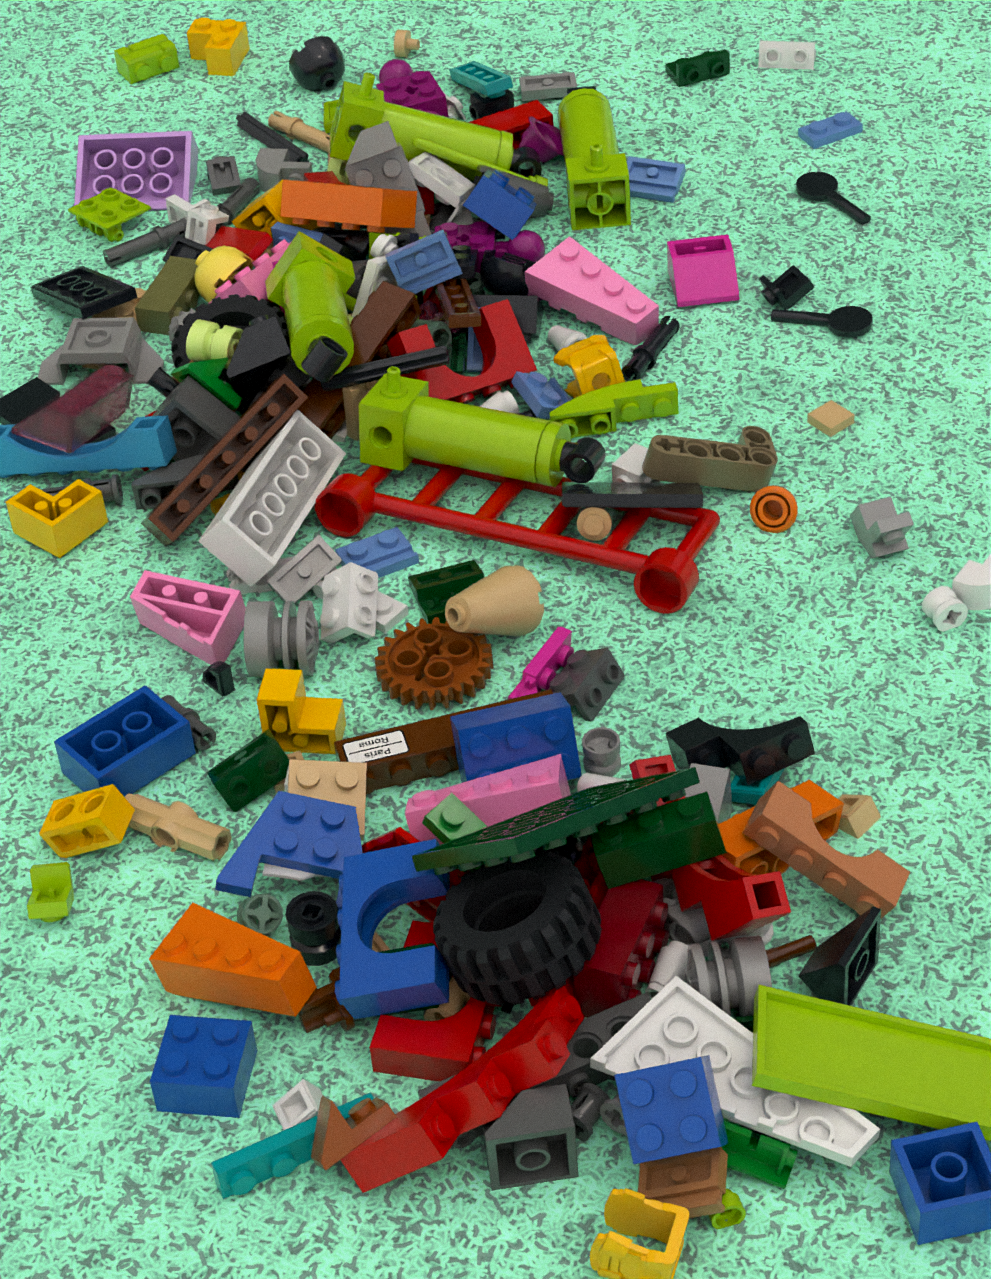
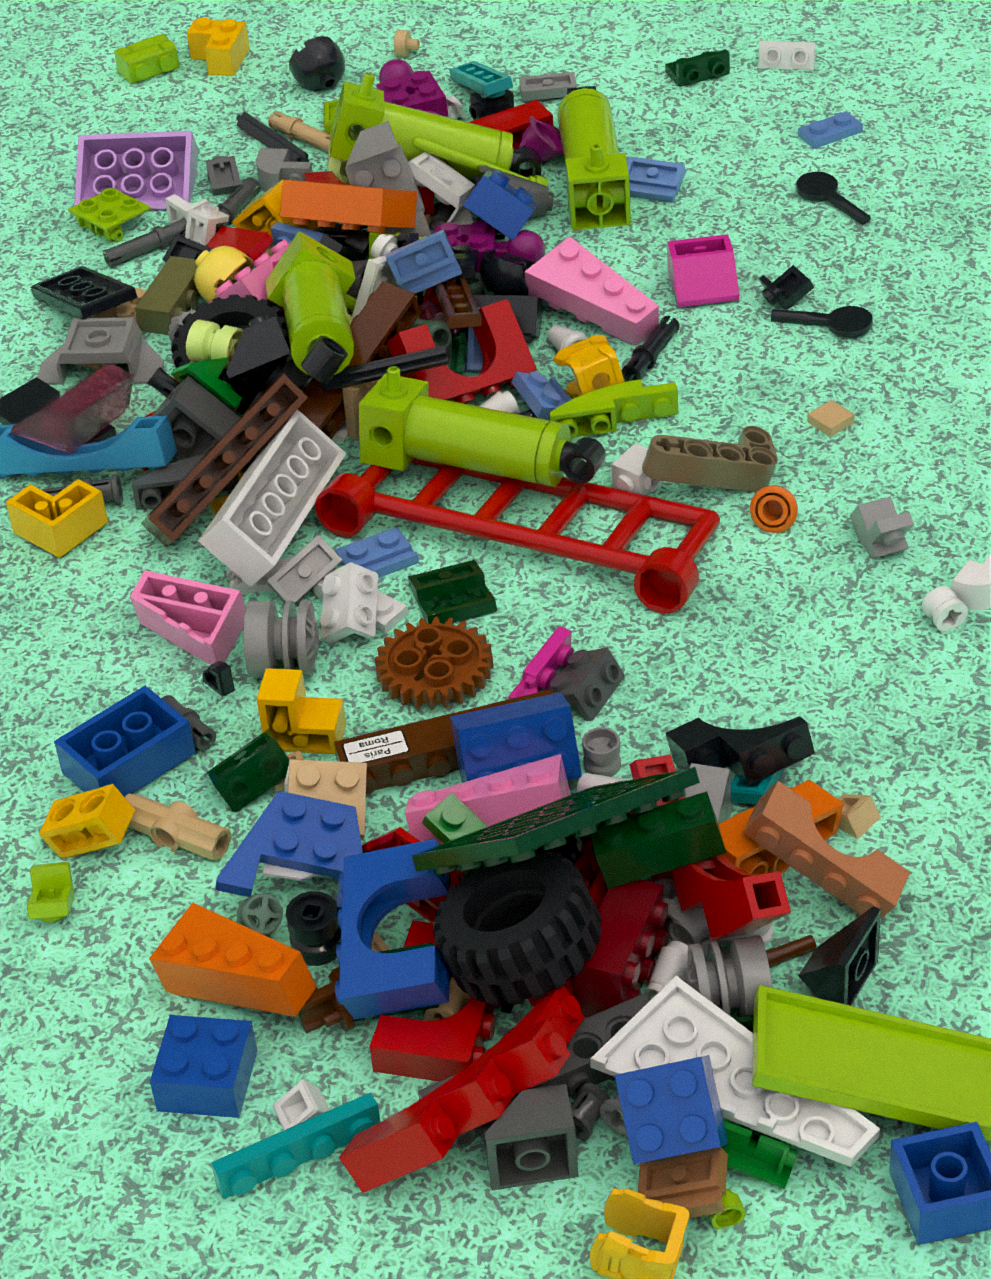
(338, 1137): dark orange slope -> none
(498, 604): tan cone -> none
(594, 523): tan plate -> none
(632, 495): black tile -> none

